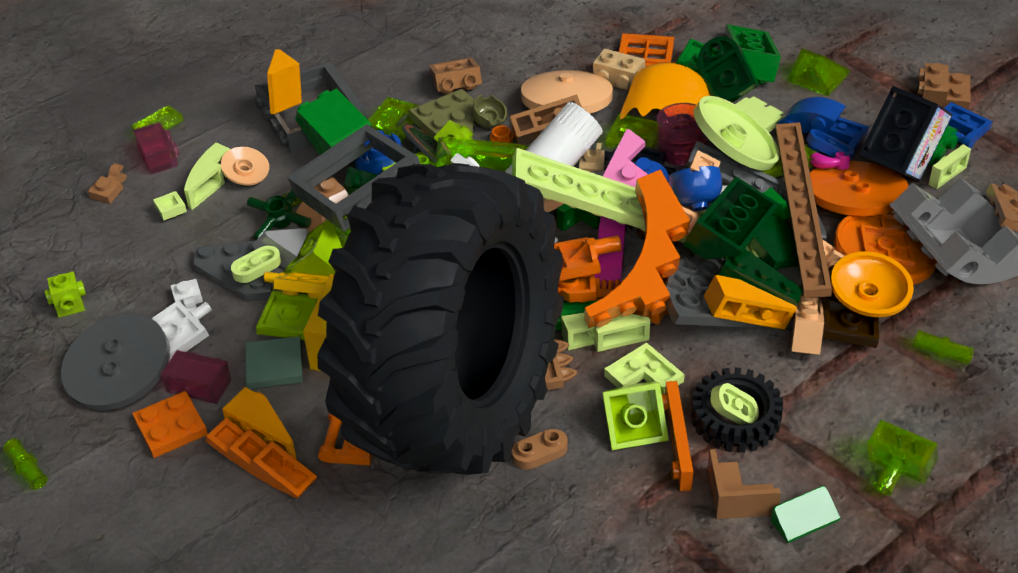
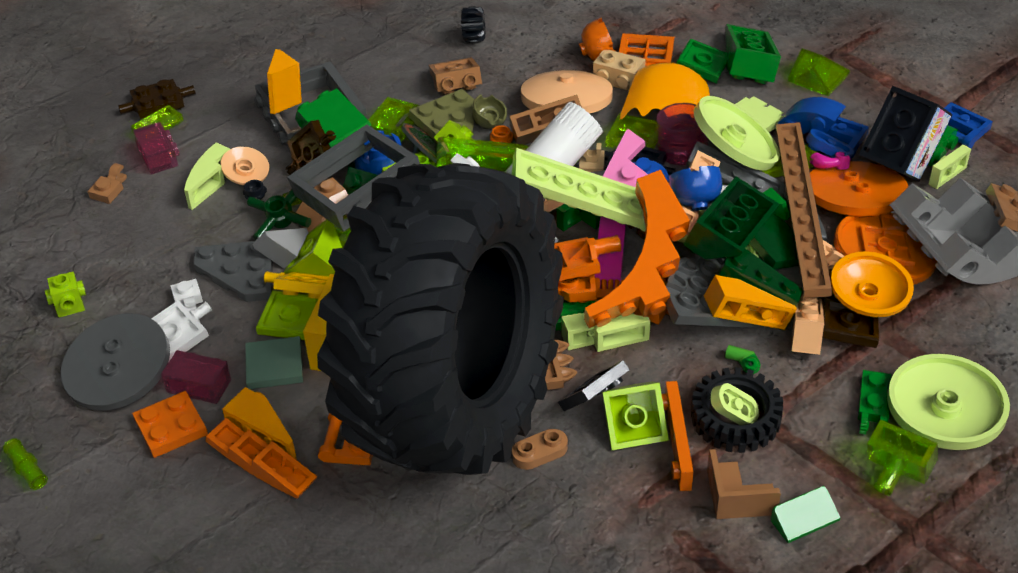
(156, 96): none -> dark brown plate
(169, 205): yellowish green plate -> none
(254, 189): none -> black plate
(255, 264): yellowish green plate -> none
(308, 145): none -> dark brown plate
(473, 24): none -> black gear
(595, 39): none -> orange cylinder
(595, 385): none -> plate
(643, 364): yellowish green plate -> none
(728, 72): dark green tile -> none
(745, 357): none -> arm
(873, 399): none -> green hinge
(943, 87): medium nougat plate -> none
(944, 347): clear neon green pin -> none
(948, 401): none -> yellowish green dish

